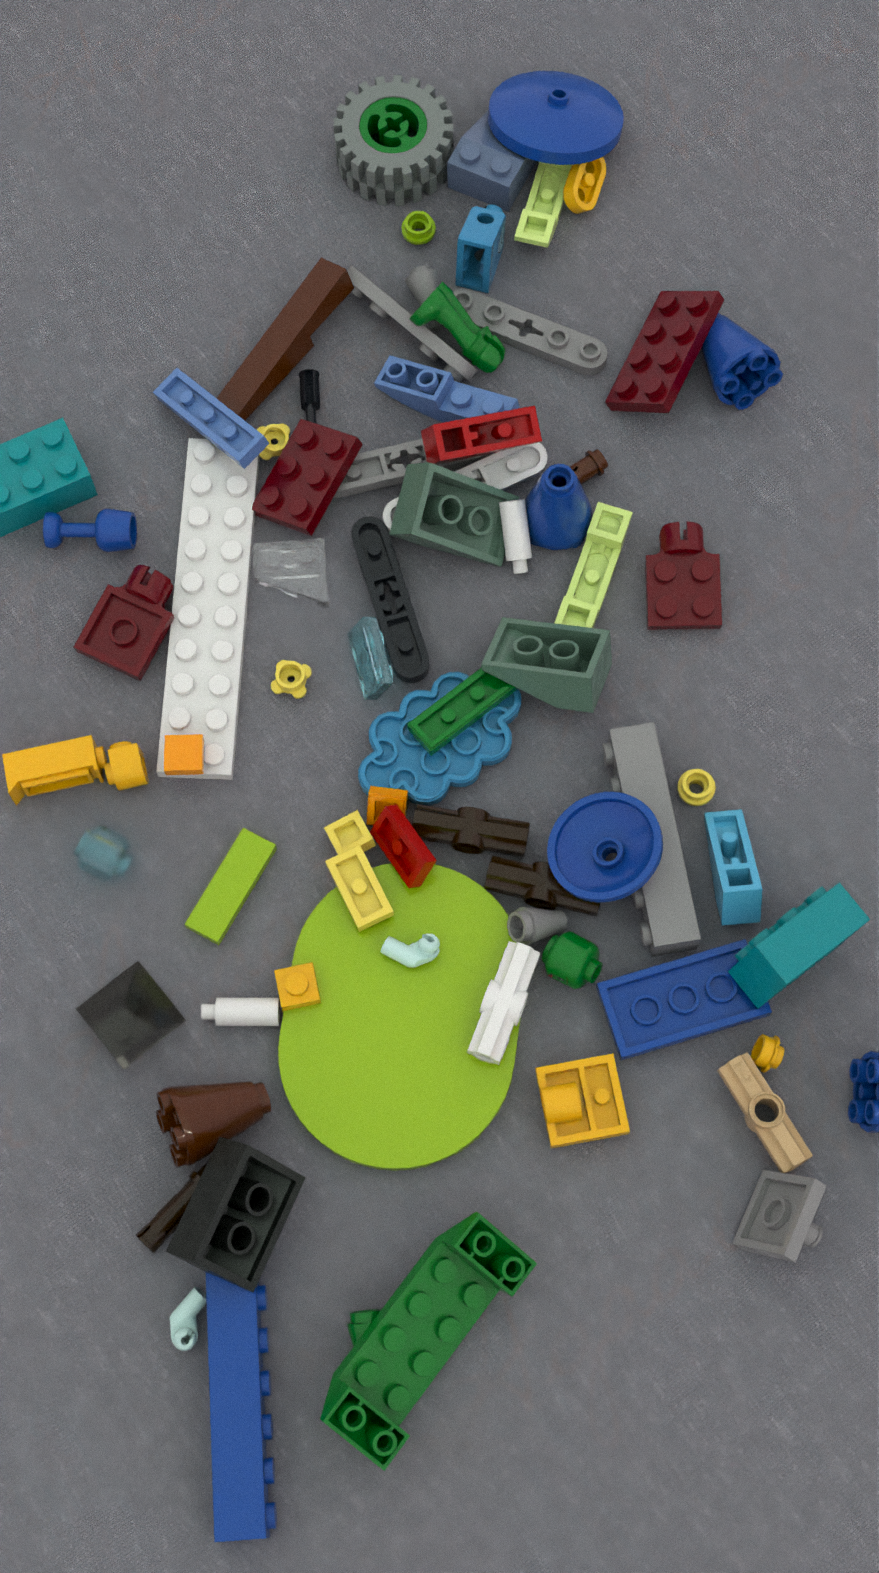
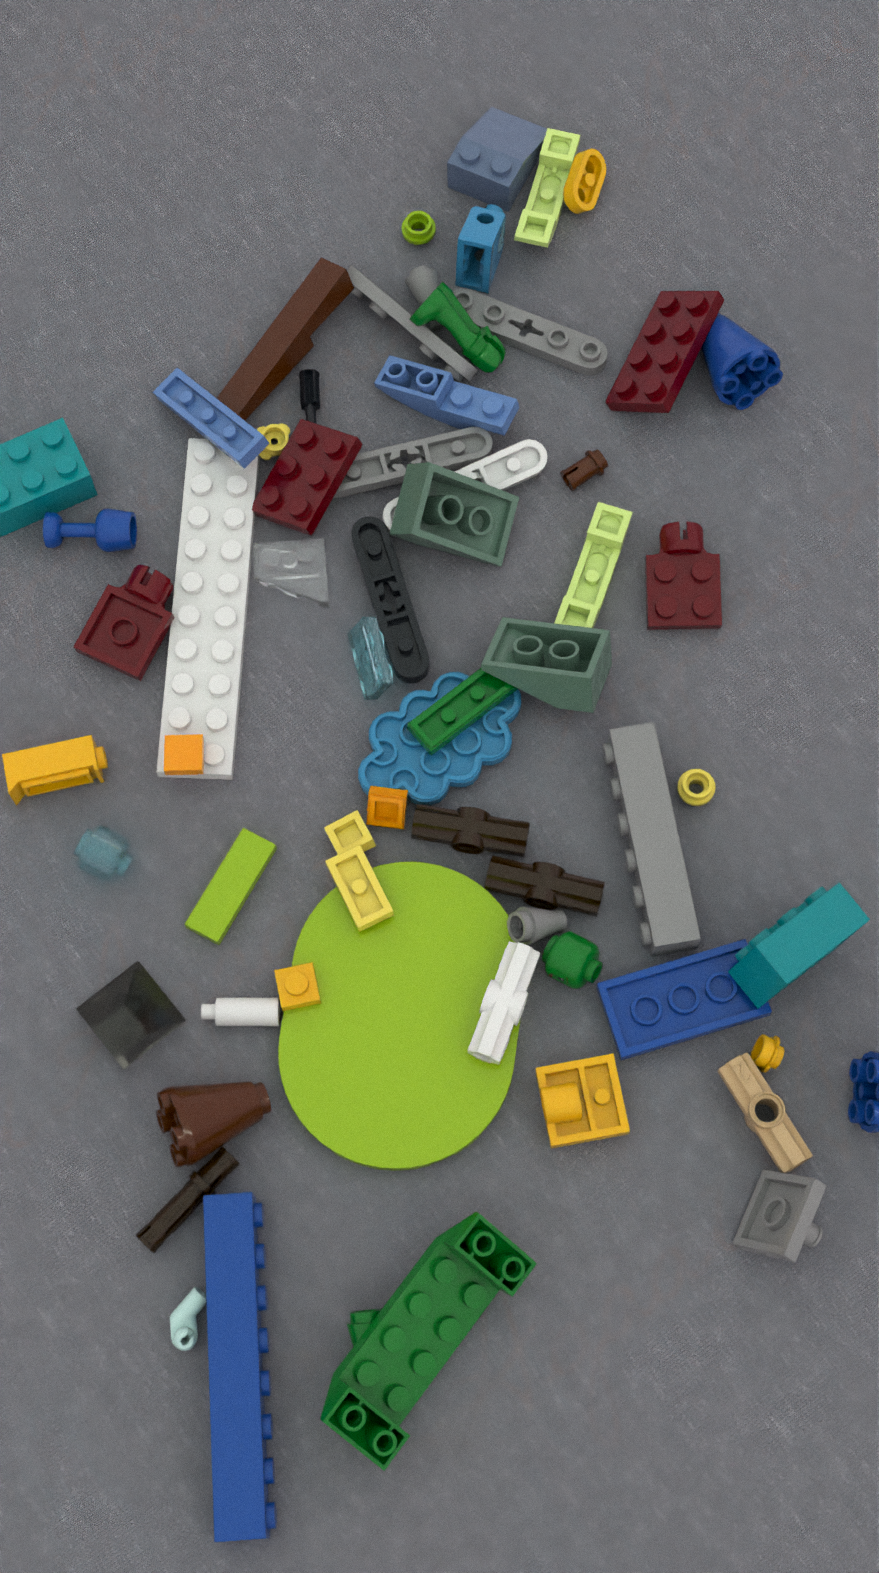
(126, 766): yellow plate -> none
(236, 1213): pearl dark grey slope -> none
(288, 669): light yellow plate -> none
(399, 163): light grey wheel -> none
(403, 846): red plate -> none
(413, 954): light aqua arm -> none
(481, 435): red slope -> none
(516, 534): white cylinder -> none
(555, 117): blue dish -> none
(558, 510): blue cone -> none
(591, 832): blue dish -> none
(733, 868): medium azure slope -> none

